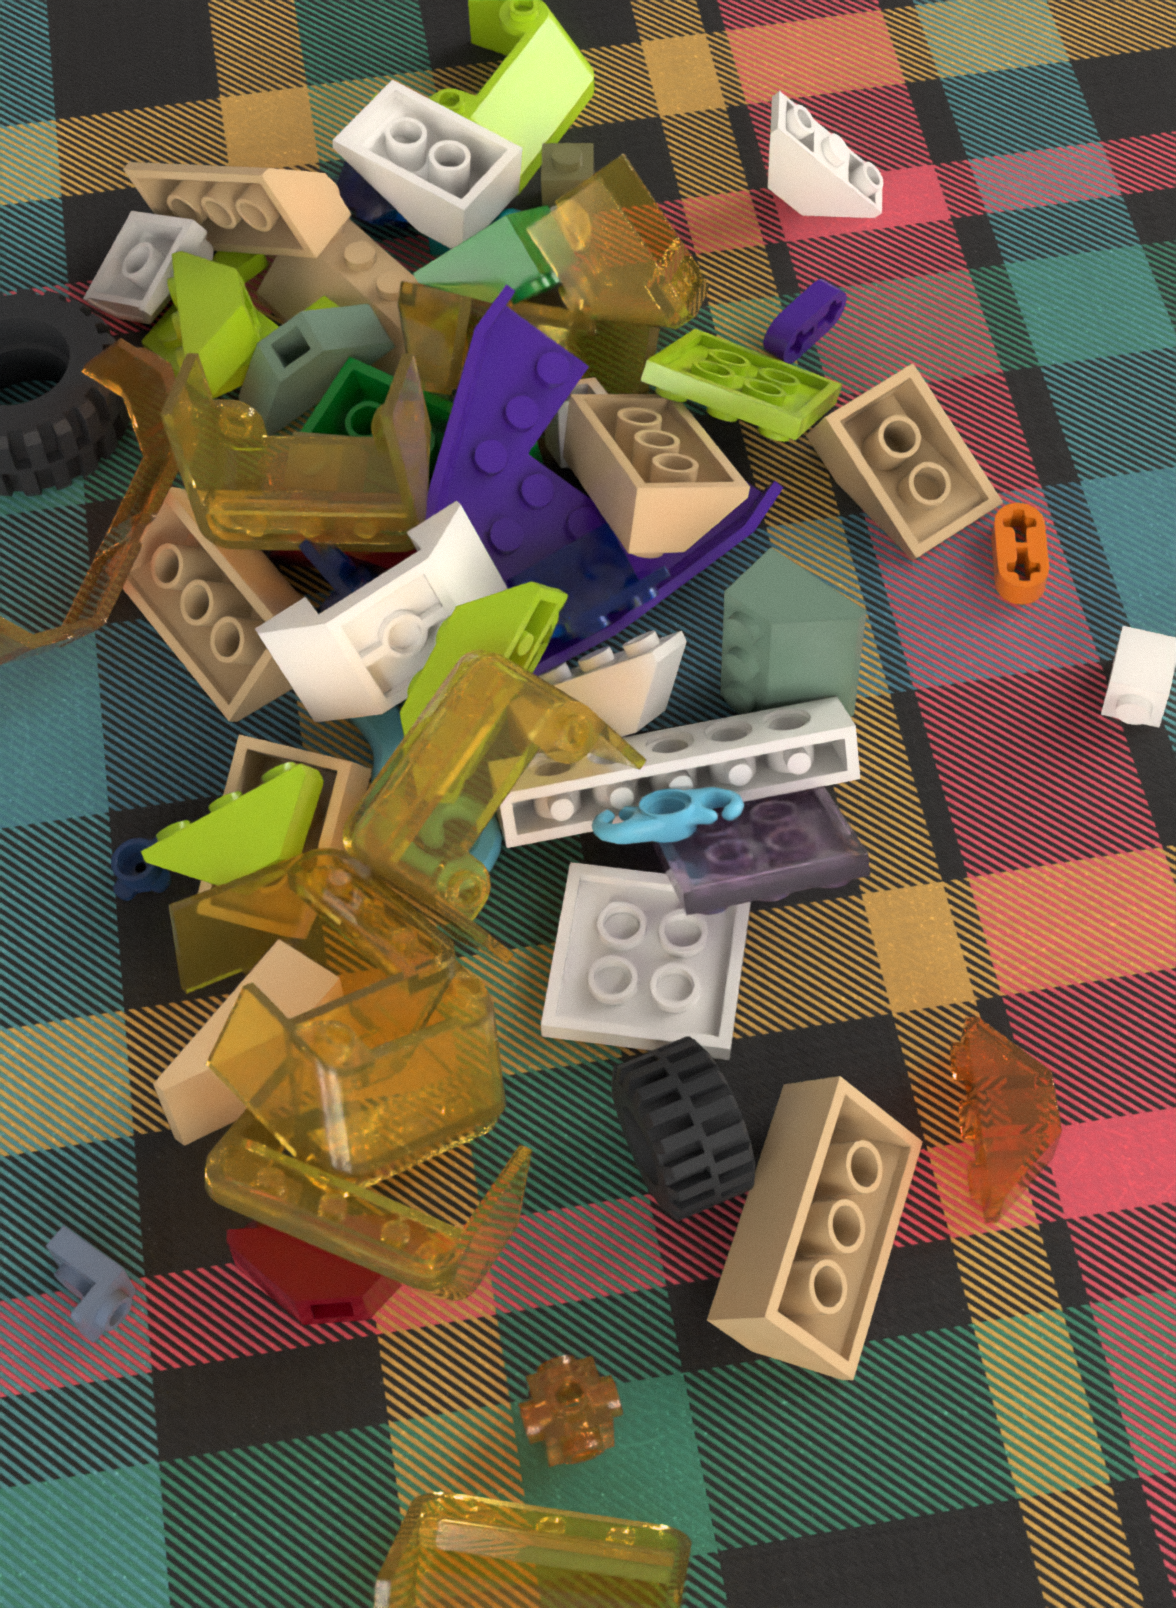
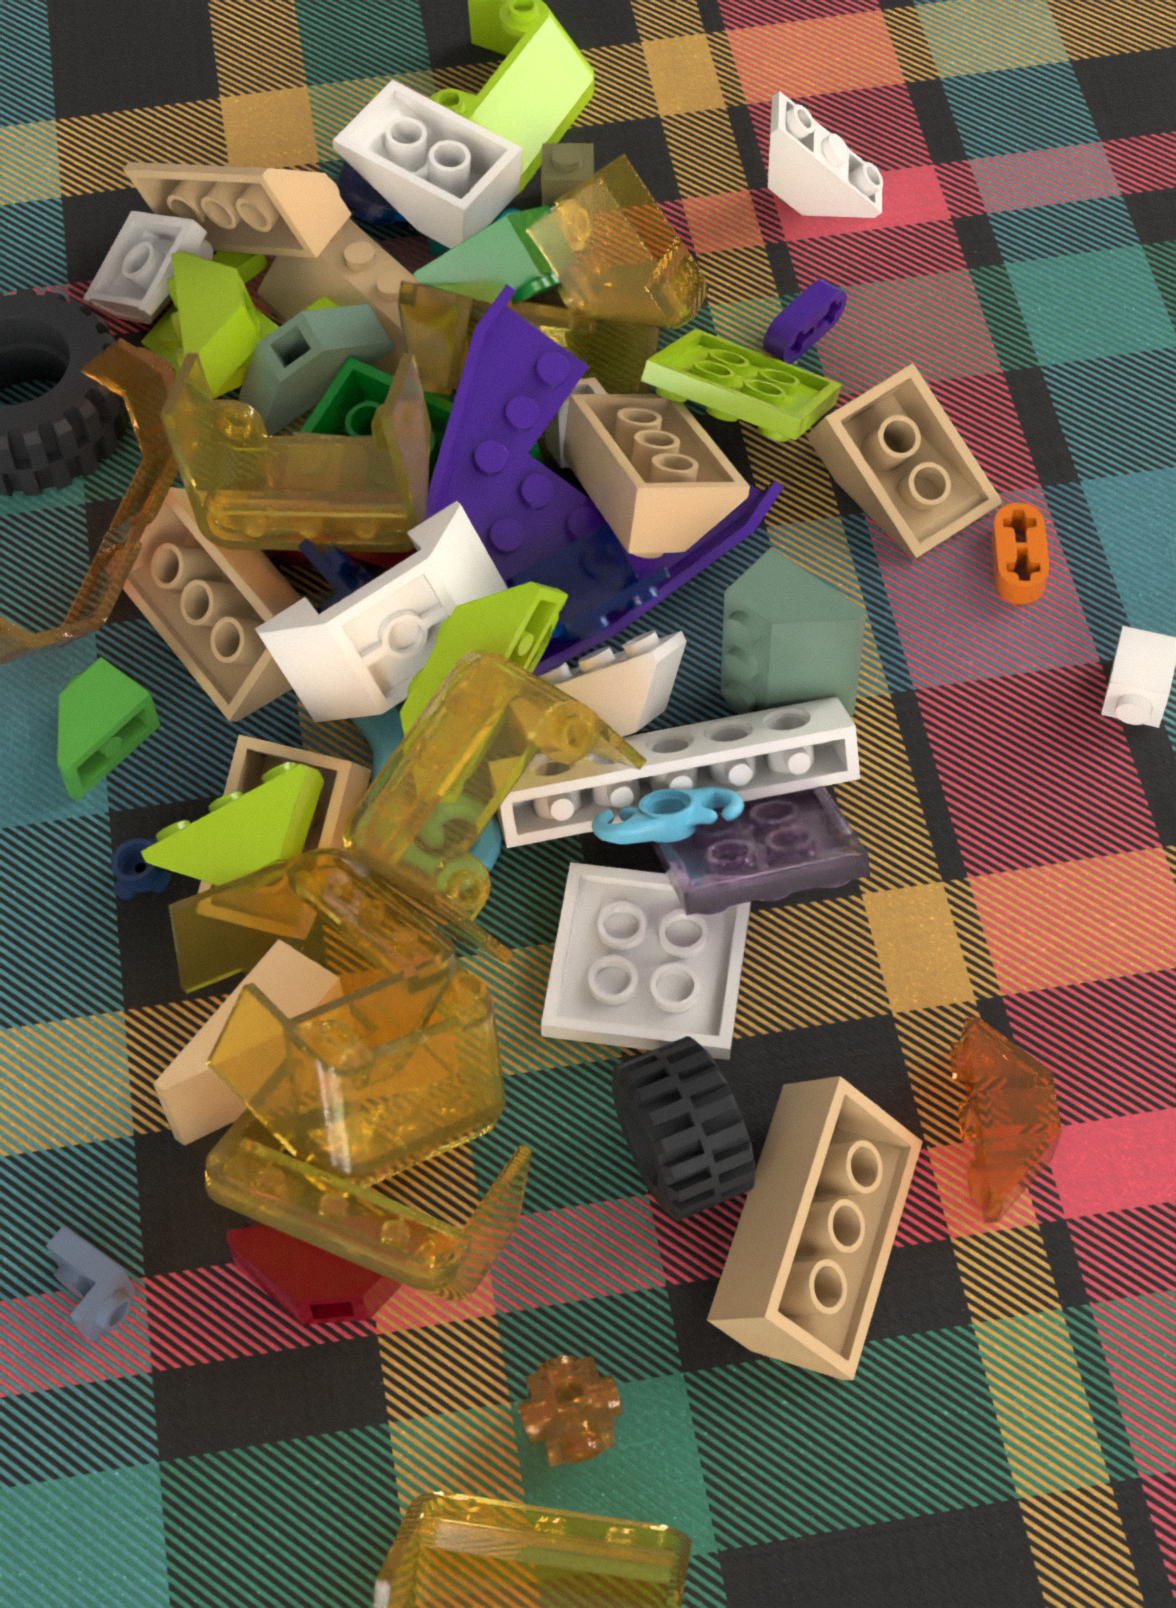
(100, 724): none -> bright green slope

